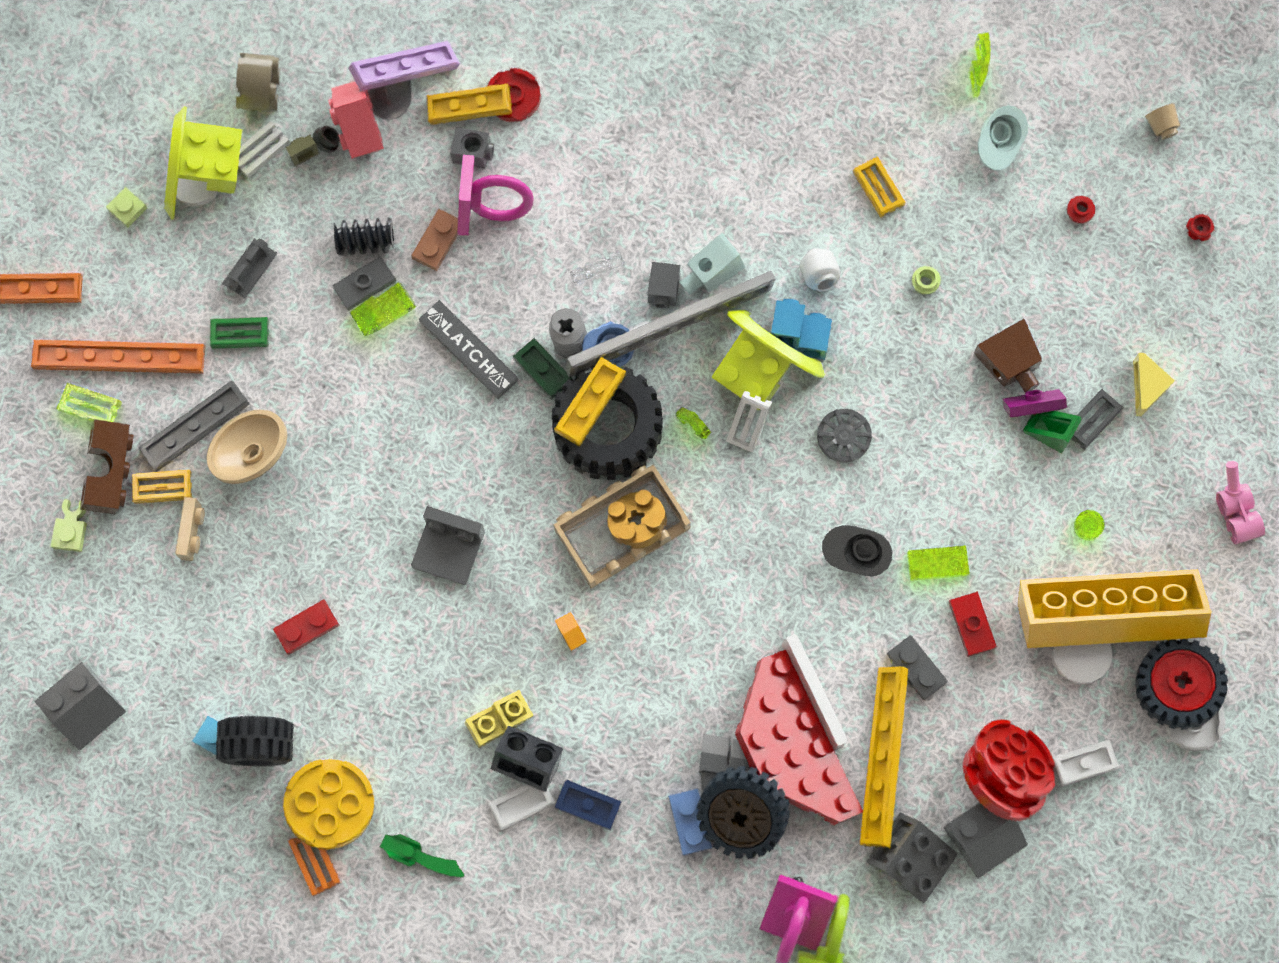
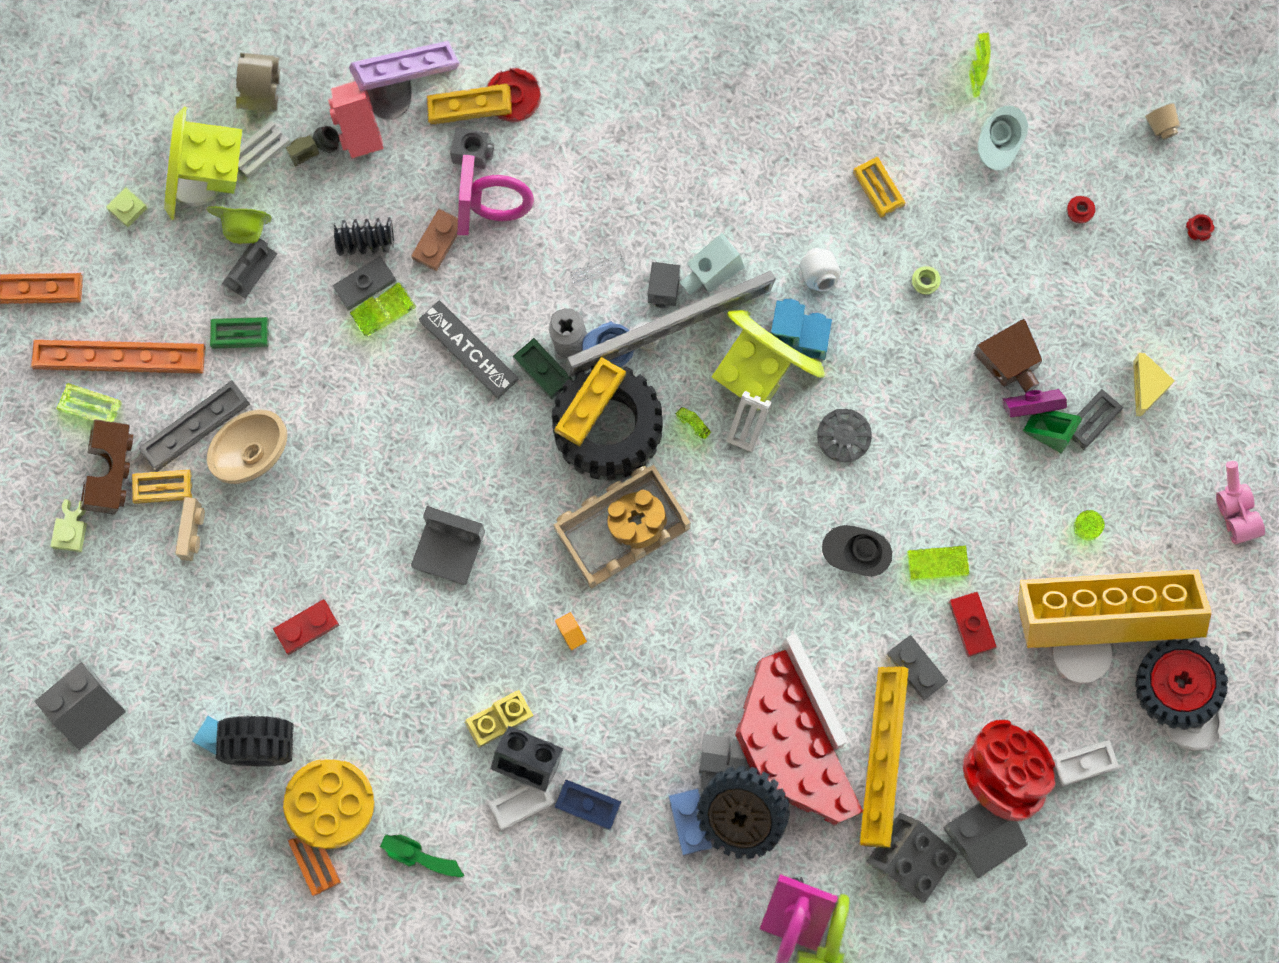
(241, 224): none -> lime piece

